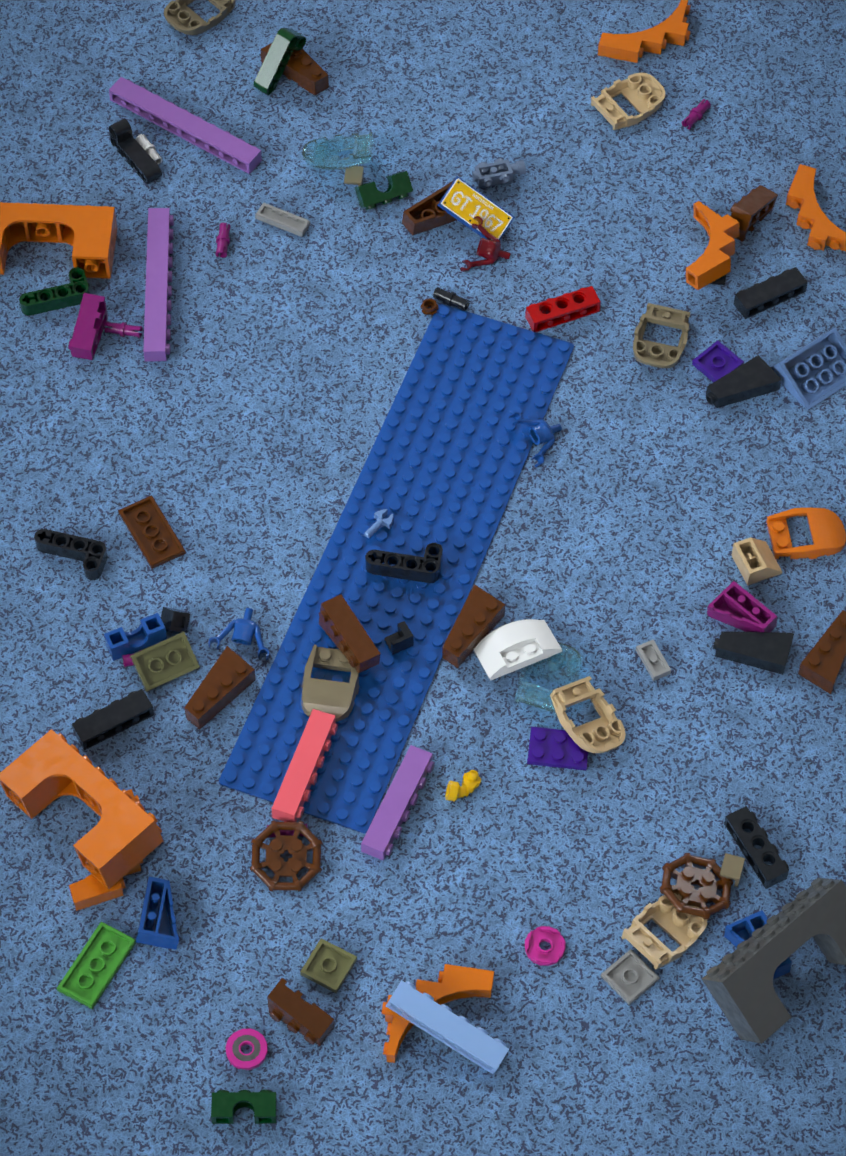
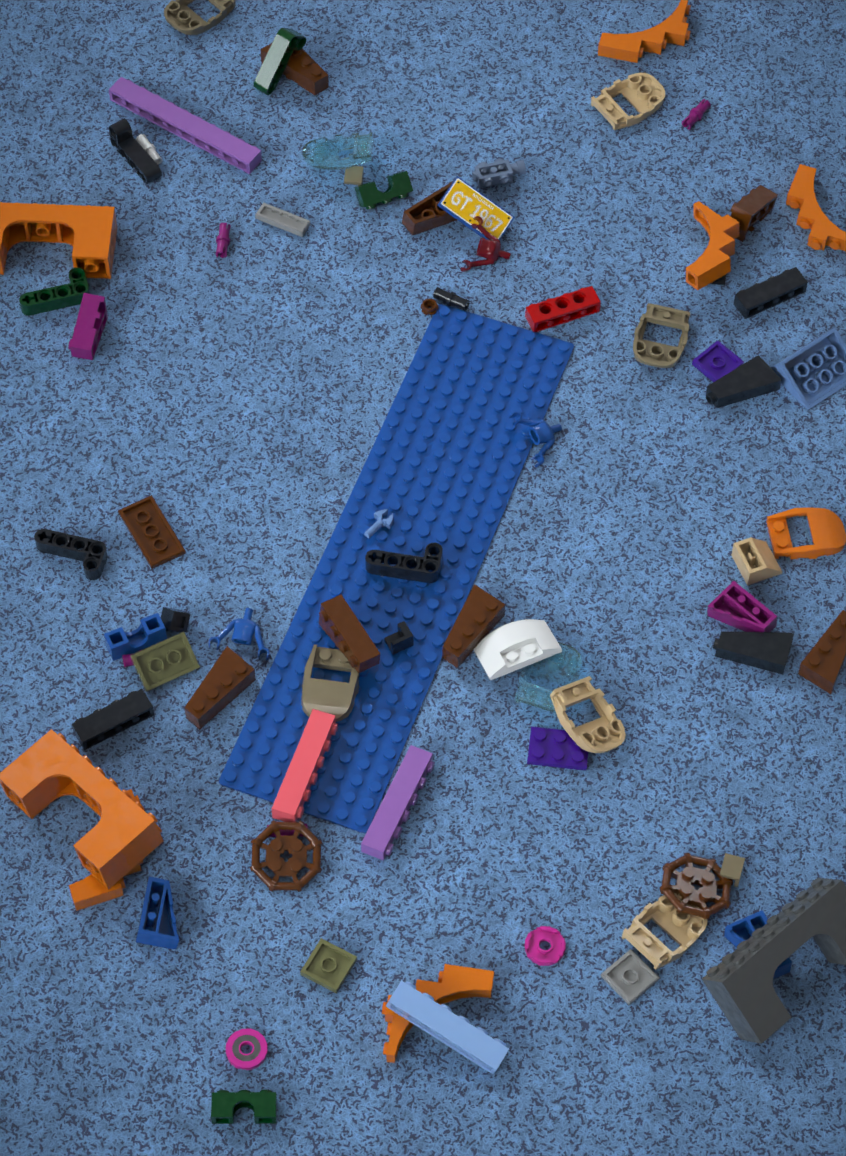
(96, 965): bright green tile -> none
(123, 329): magenta pin -> none
(157, 284): medium lavender brick -> none
(298, 1014): reddish brown wedge -> none
(469, 783): yellow arm -> none
(653, 660): light grey plate -> none
(768, 874): black brick -> none

